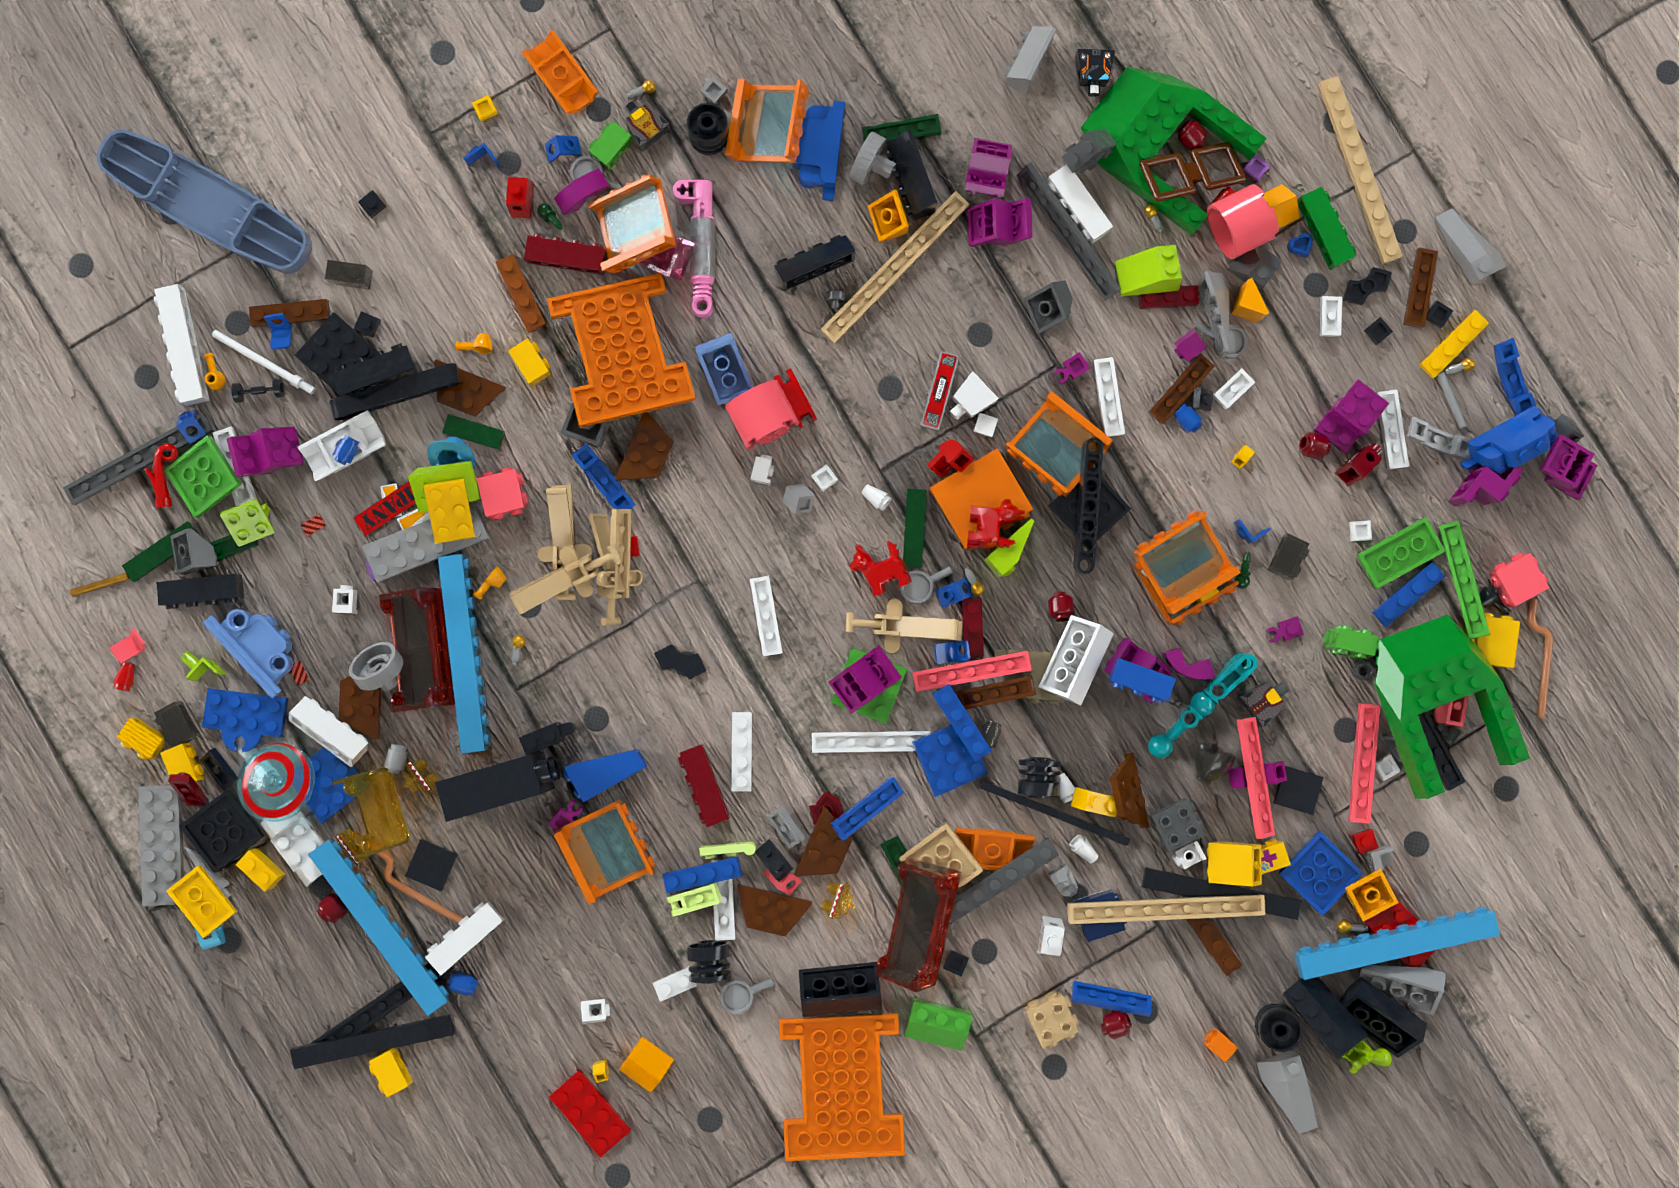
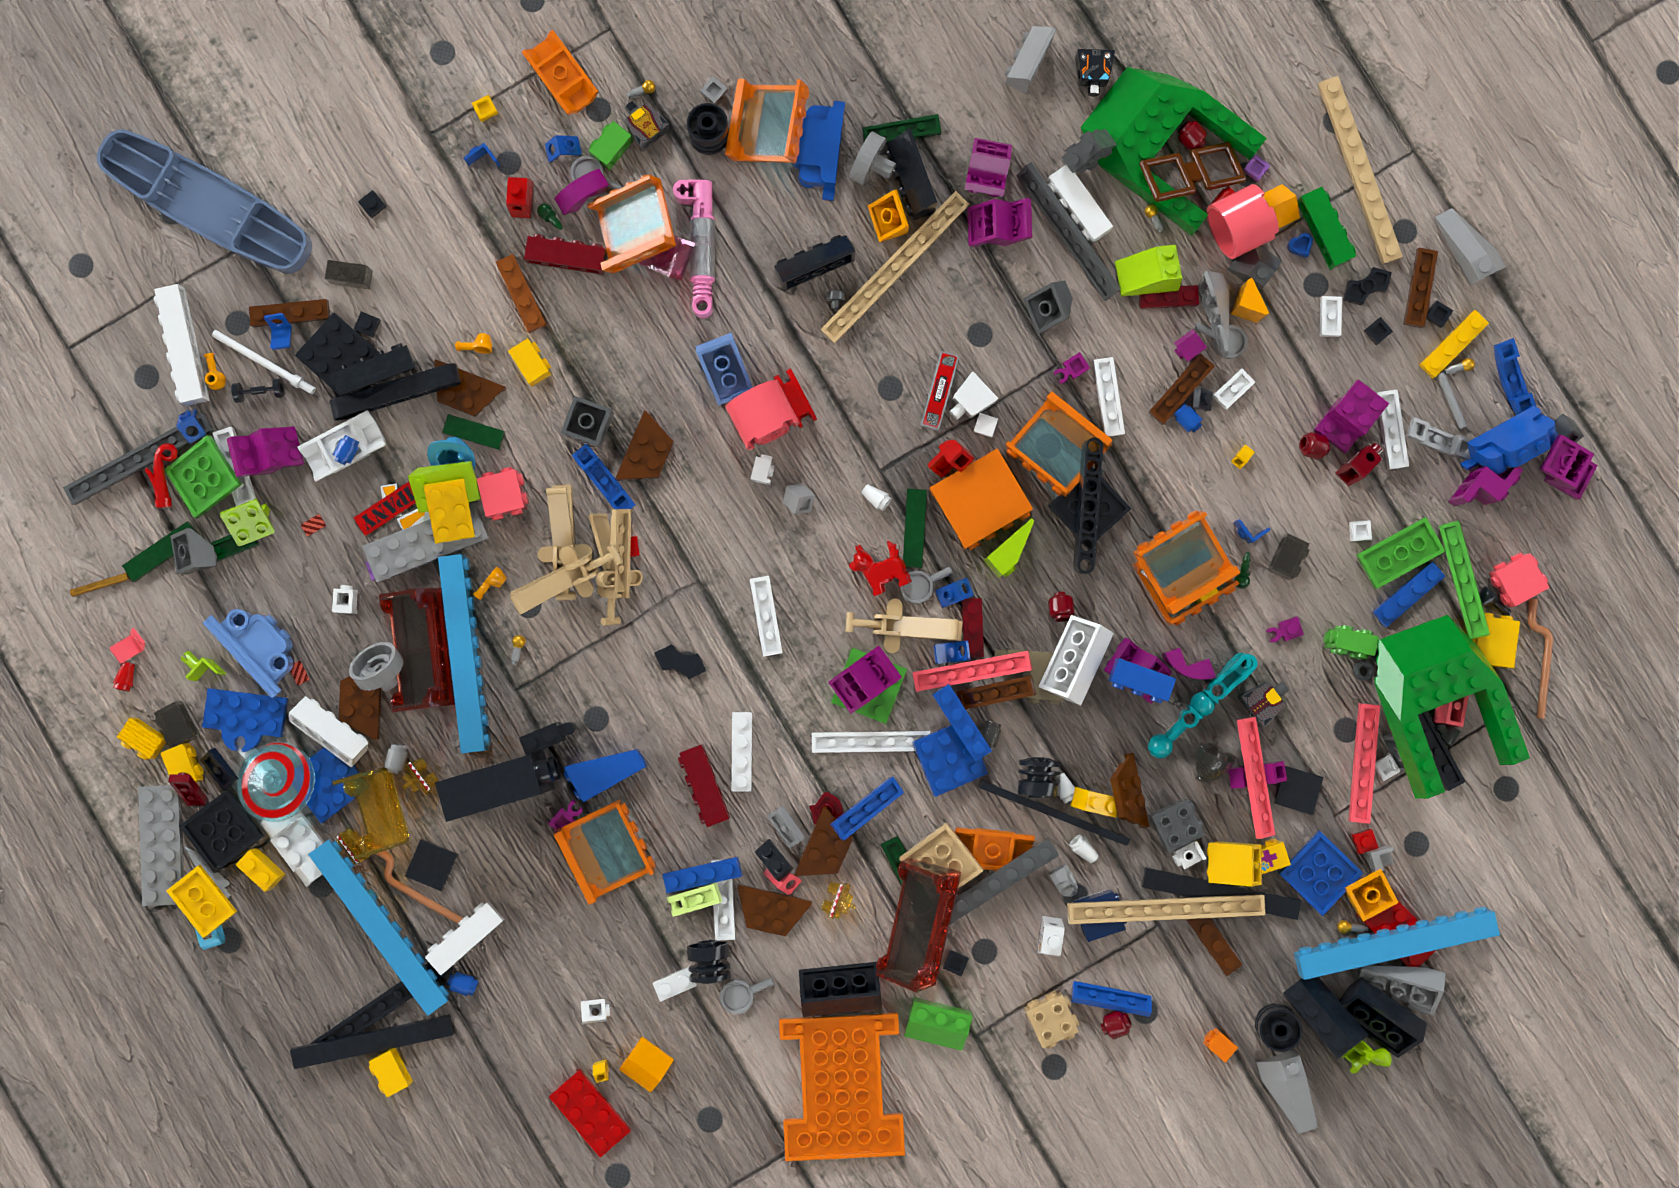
(200, 590): black brick -> none
(332, 908): dark red head -> none
(621, 352): orange piece -> none
(728, 849): yellowish green plate -> none
(824, 478): white tile -> none
(976, 587): piece -> none
(988, 525): red animal -> none

